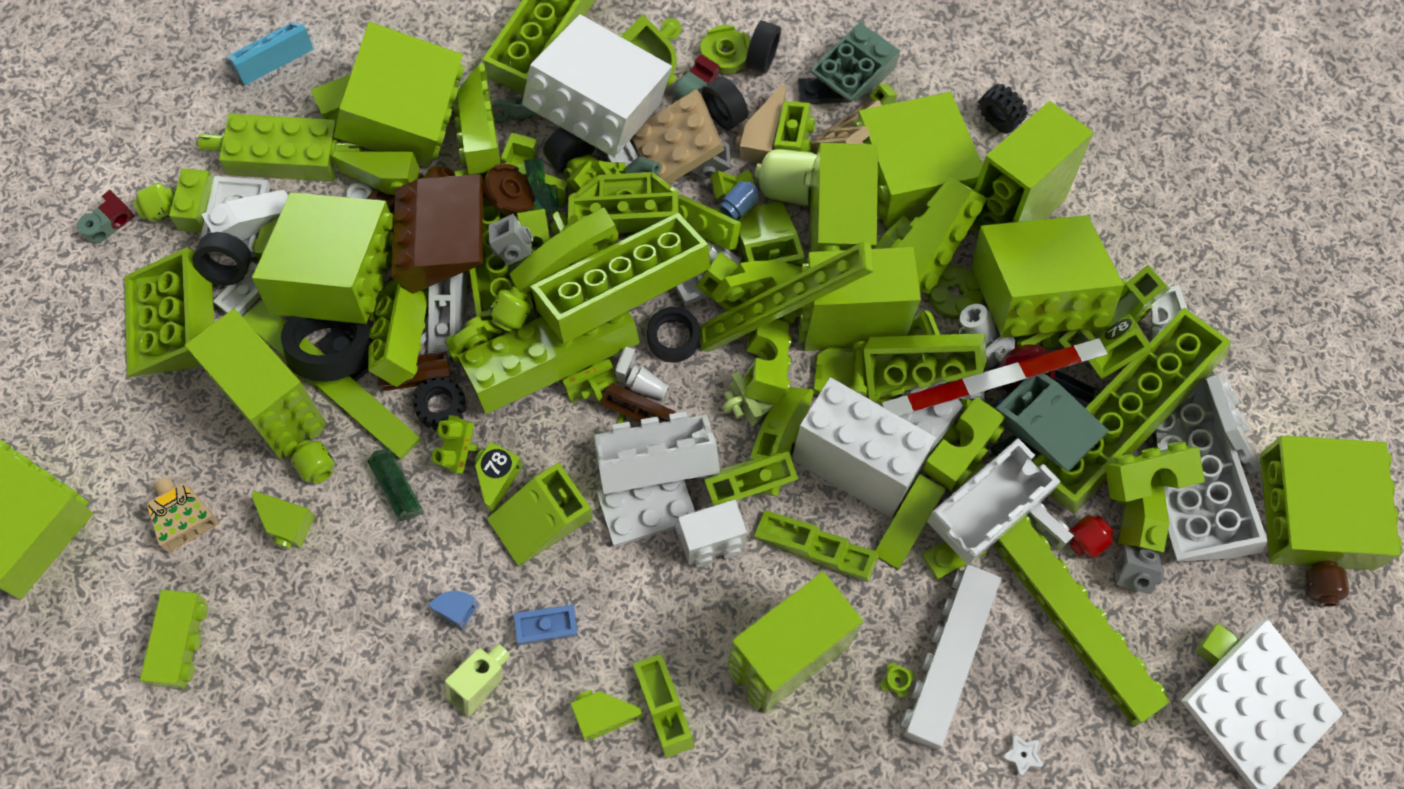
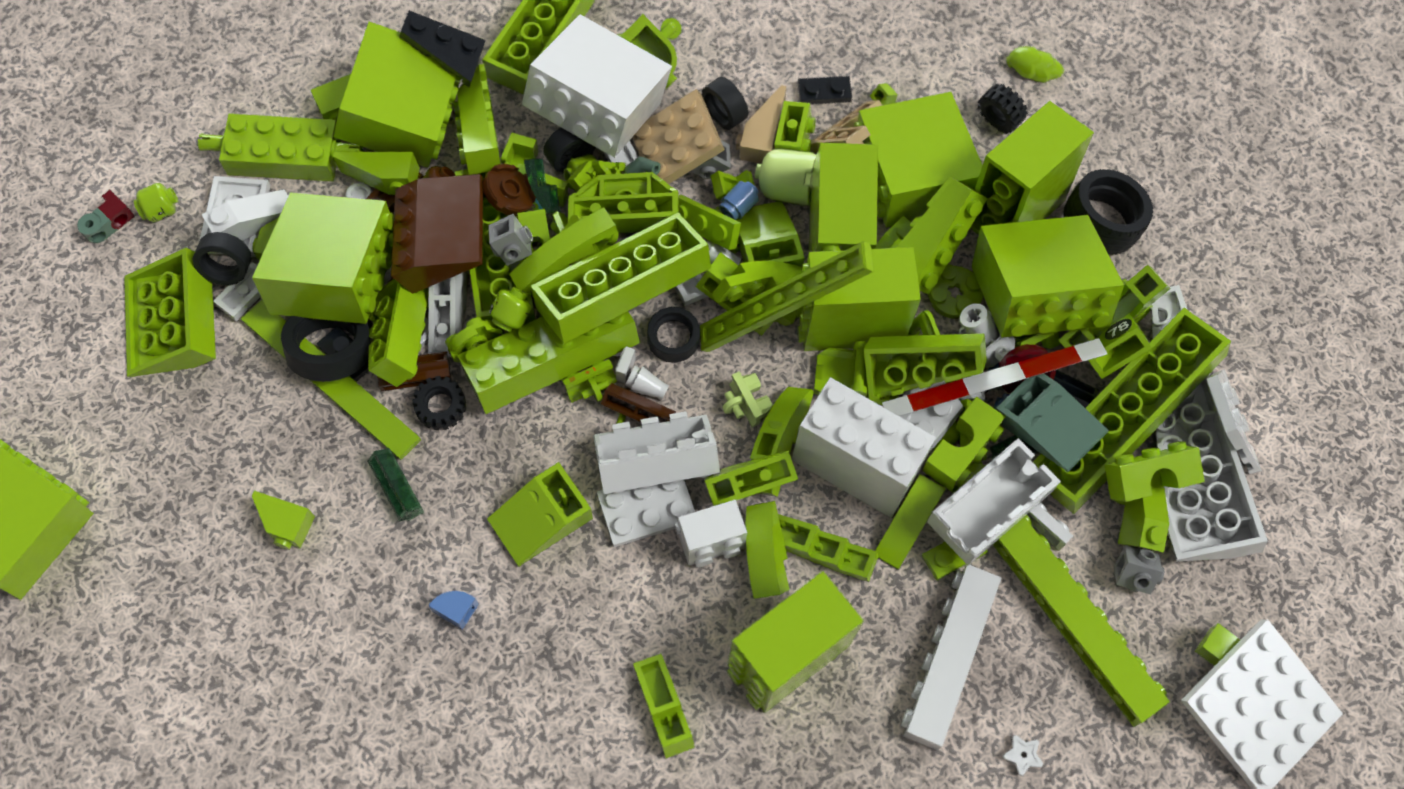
(174, 639): lime brick -> none
(178, 514): tan torso -> none
(191, 199): lime brick -> none
(257, 383): lime brick -> none
(270, 52): medium azure slope -> none
(312, 461): lime head -> none
(447, 45): none -> black wing
(456, 444): lime hips -> none
(476, 679): yellowish green torso -> none
(496, 473): lime slope -> none
(512, 107): sand green plate -> none
(545, 624): medium blue plate -> none
(602, 713): lime slope -> none
(698, 77): leg -> none
(726, 36): lime plate -> none
(763, 46): black tyre -> none
(765, 550): none -> lime slope
(767, 377): lime arch -> none
(857, 63): sand green slope -> none
(905, 676): lime plate -> none
(1034, 64): none -> lime arm
(1091, 536): red head -> none
(1119, 192): none -> black tyre
(1327, 583): reddish brown head -> none
(1329, 502): lime brick -> none

